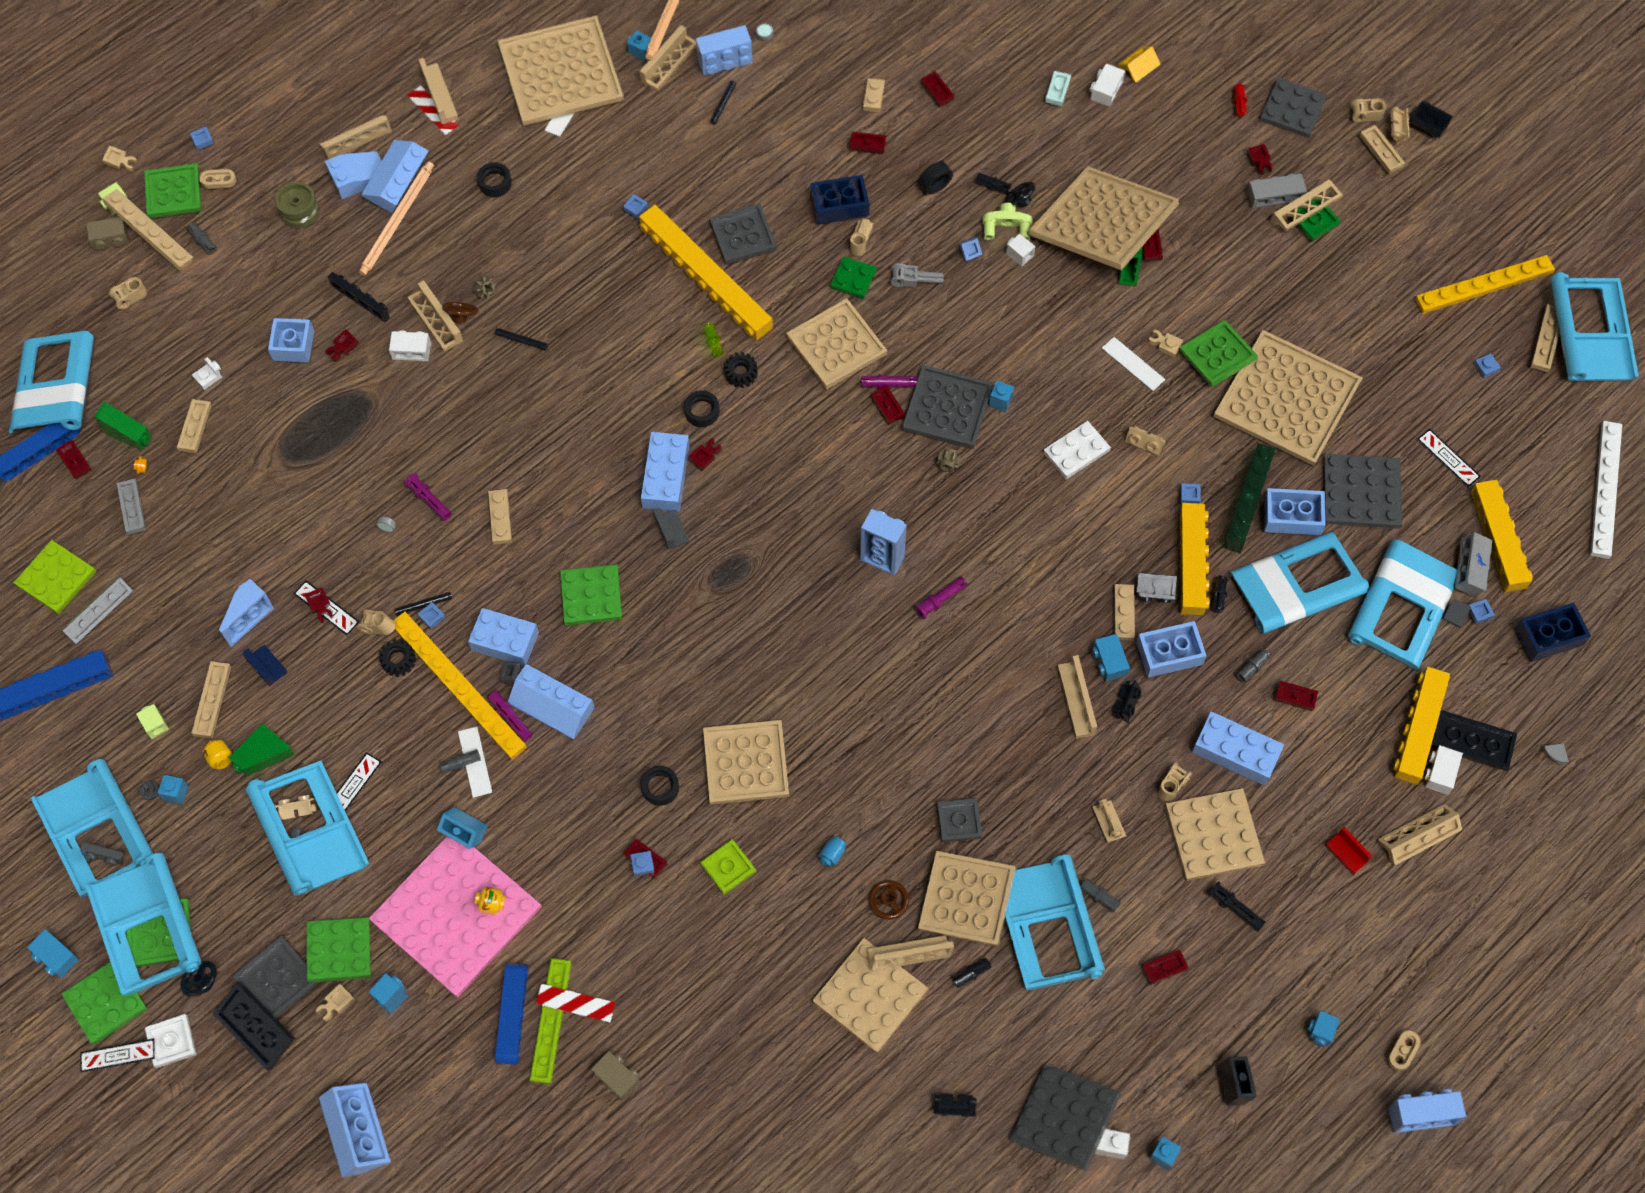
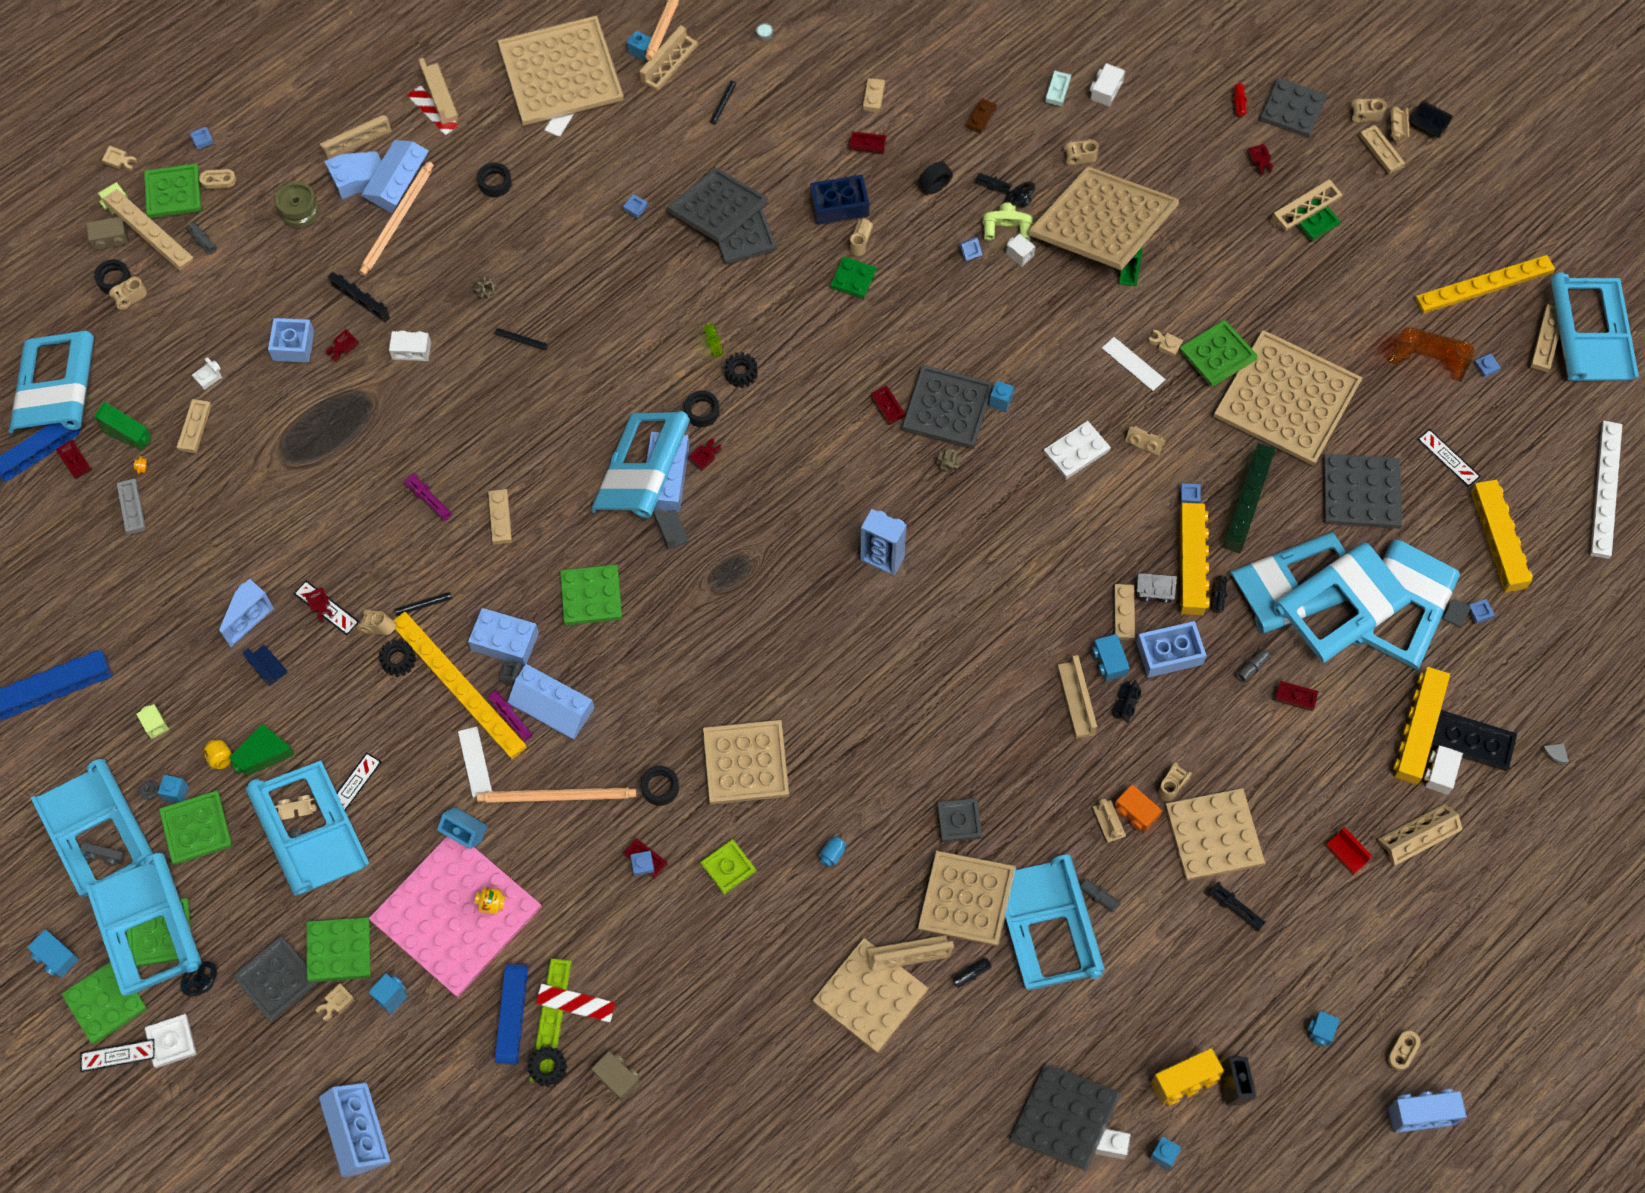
(55, 577): lime plate -> none
(96, 610): light grey plate -> none
(106, 267): none -> black tyre
(196, 827): none -> bright green plate
(211, 700): tan plate -> none
(254, 1026): black plate -> none
(386, 524): light grey tile -> none
(431, 615): medium blue plate -> none
(443, 317): tan fence -> none
(459, 310): reddish brown piece -> none
(460, 761): dark grey pin -> none
(538, 1057): none -> black tyre
(556, 795): none -> light nougat piece
(640, 484): none -> medium azure piece
(705, 272): yellow brick -> none
(717, 204): none -> dark grey plate
(724, 50): light blue brick -> none
(836, 343): tan plate -> none
(890, 892): reddish brown piece -> none
(891, 381): magenta pin -> none
(909, 276): light grey connector -> none
(934, 601): magenta pin -> none
(937, 89): dark red plate -> none
(964, 1106): black hinge -> none
(981, 116): none -> reddish brown plate
(1082, 152): none -> tan piece
(1137, 809): none -> orange brick
(1140, 63): yellow panel -> none
(1152, 248): dark red plate -> none
(1165, 967): dark red plate -> none
(1187, 1078): none -> yellow brick
(1238, 748): light blue brick -> none
(1276, 190): light grey brick -> none
(1294, 511): light blue brick -> none
(1366, 585): none -> medium azure piece
(1455, 352): none -> clear orange windscreen
(1473, 564): light grey brick -> none
(1552, 632): dark blue brick -> none

